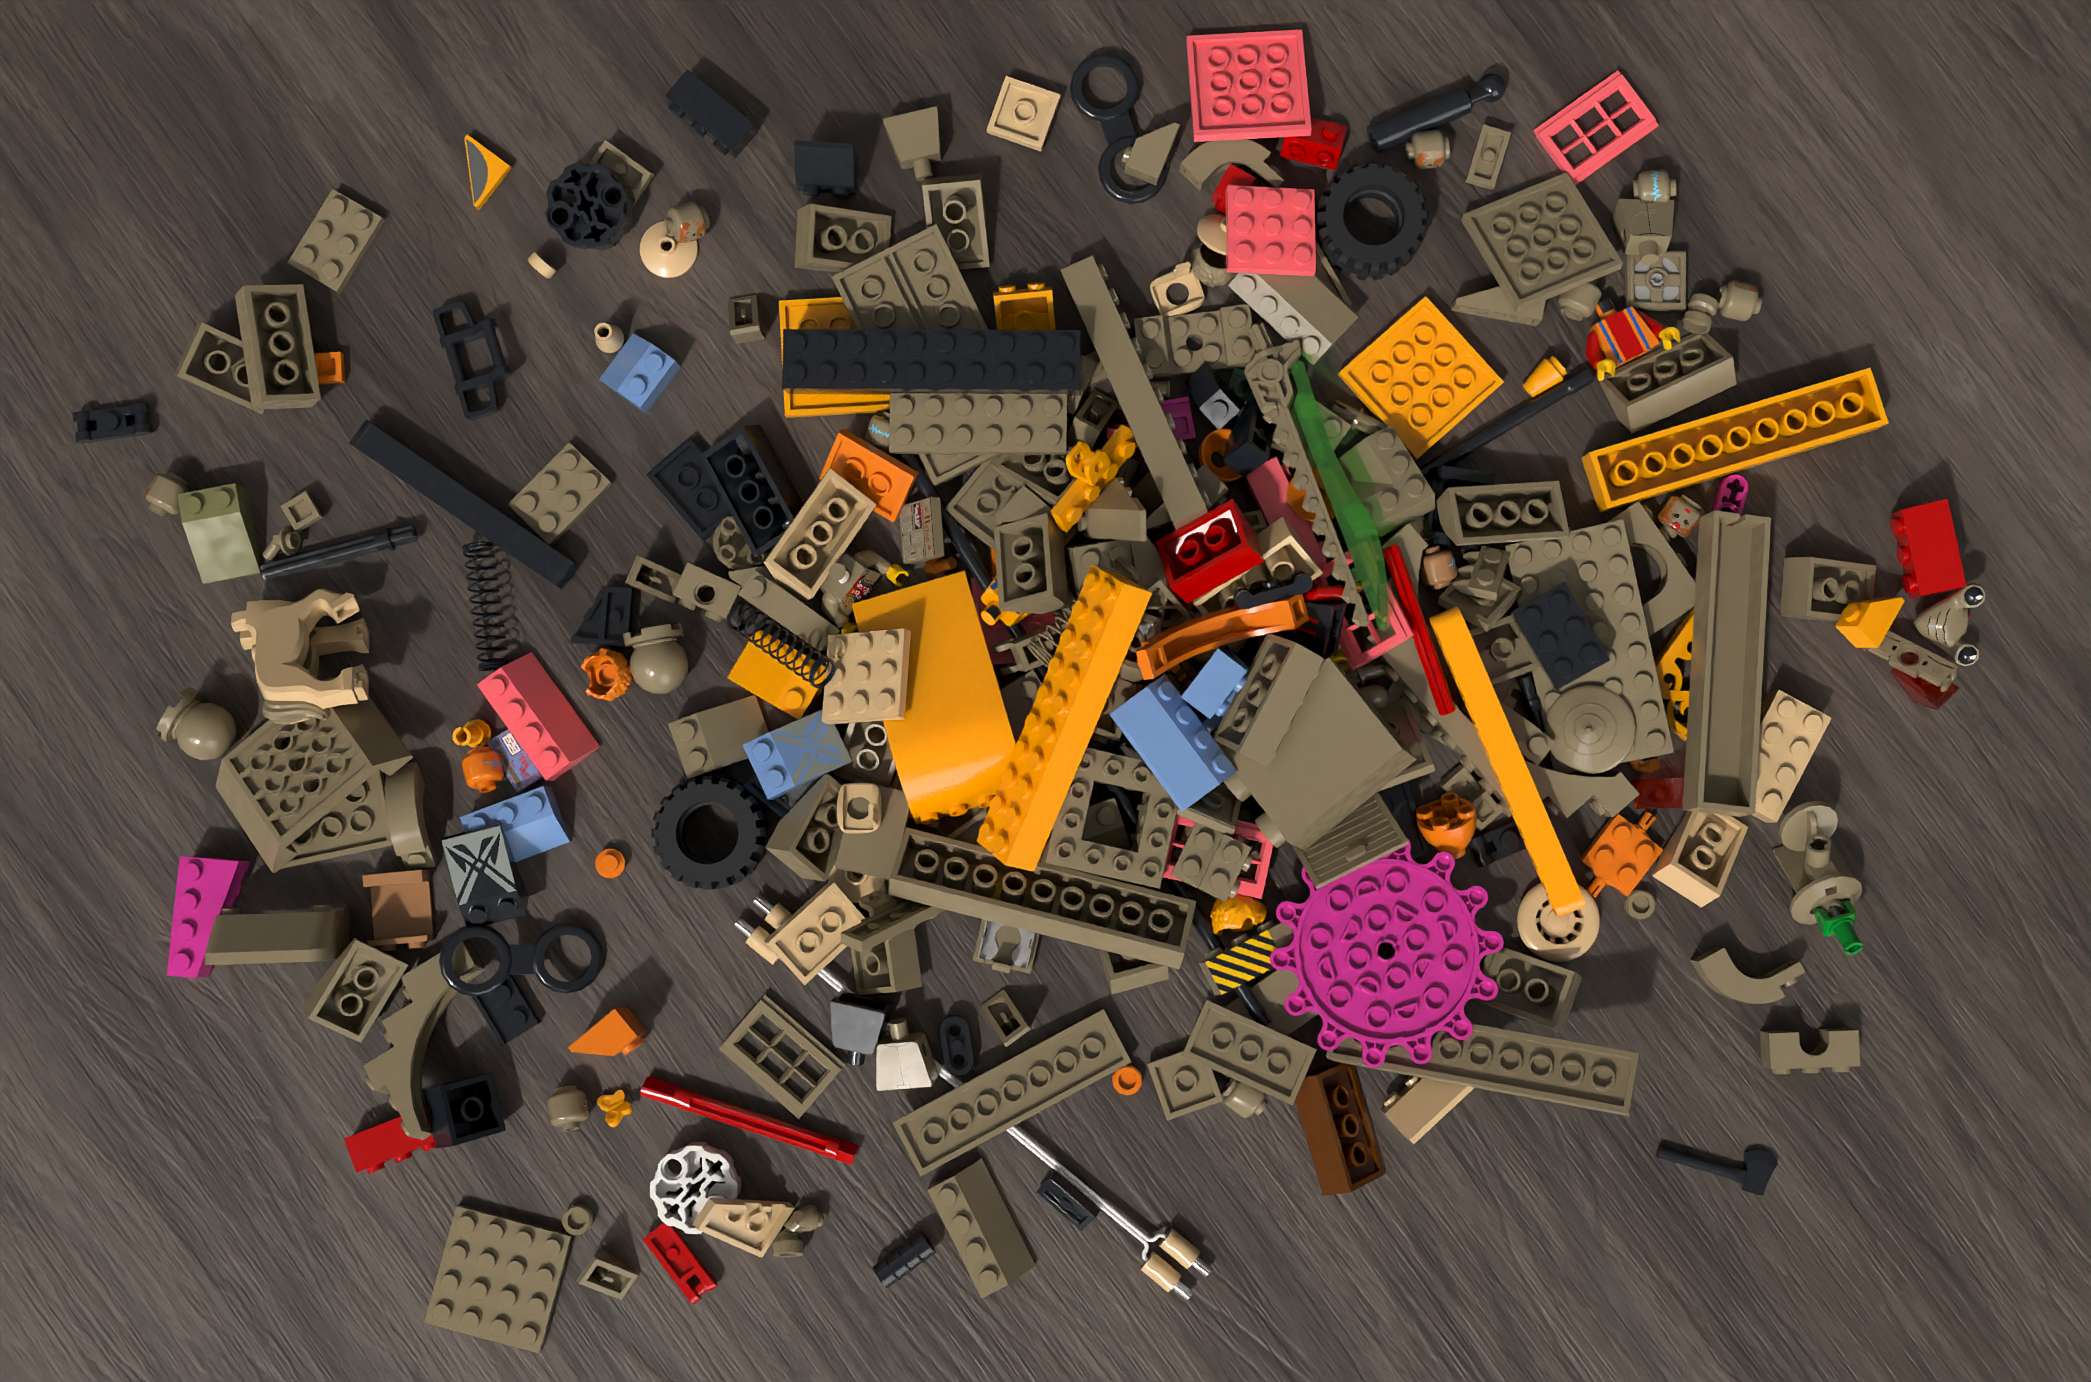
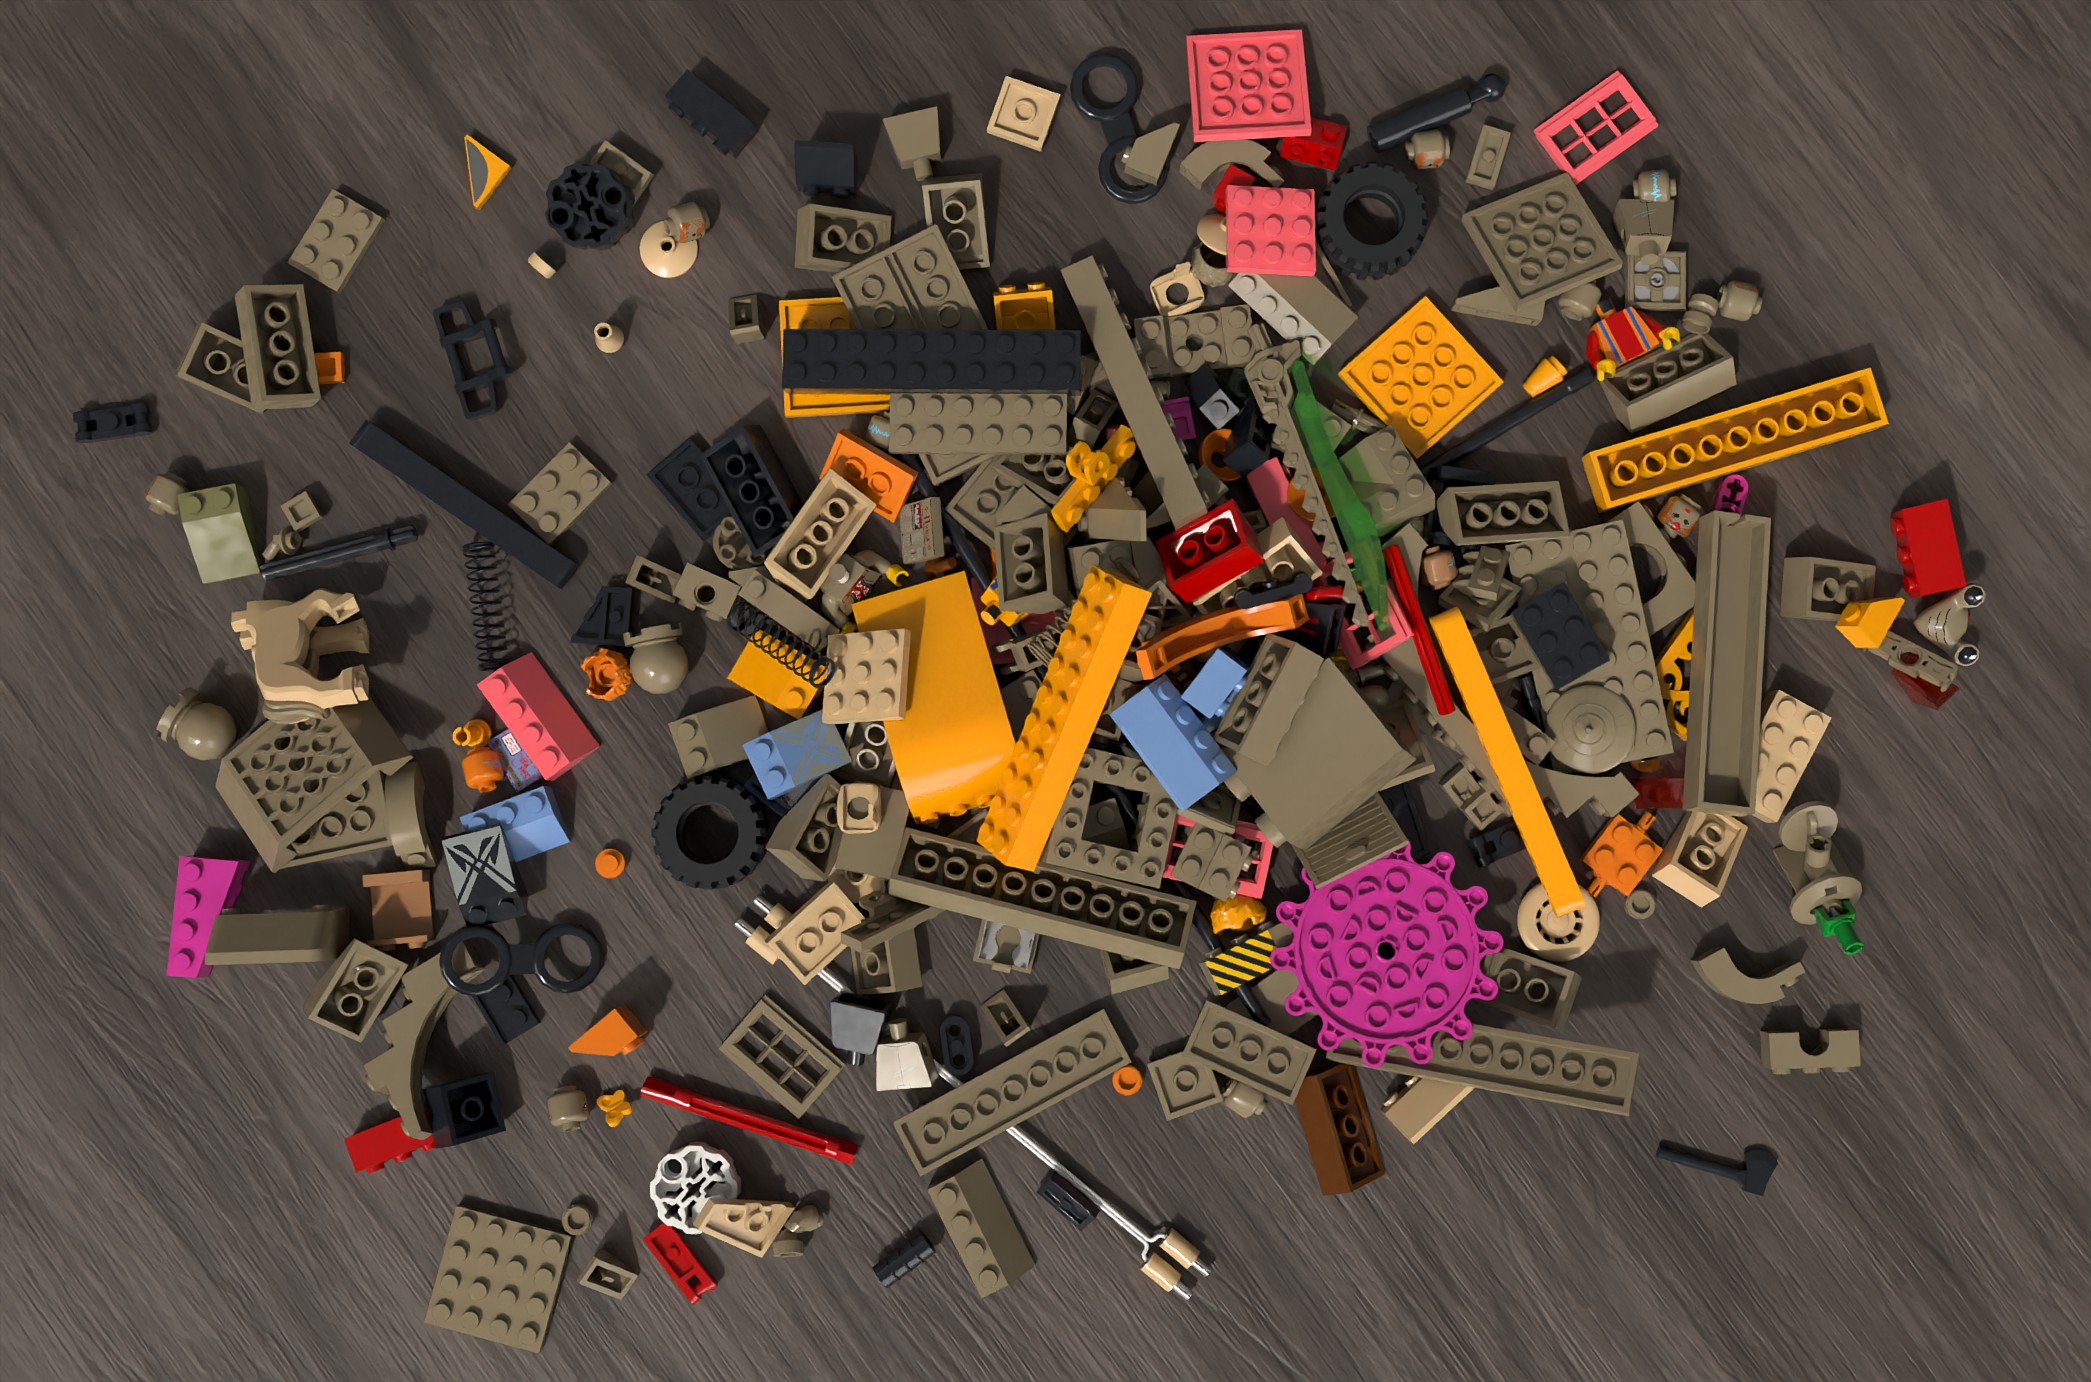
(640, 372): medium blue slope -> none
(1448, 823): orange piece -> none

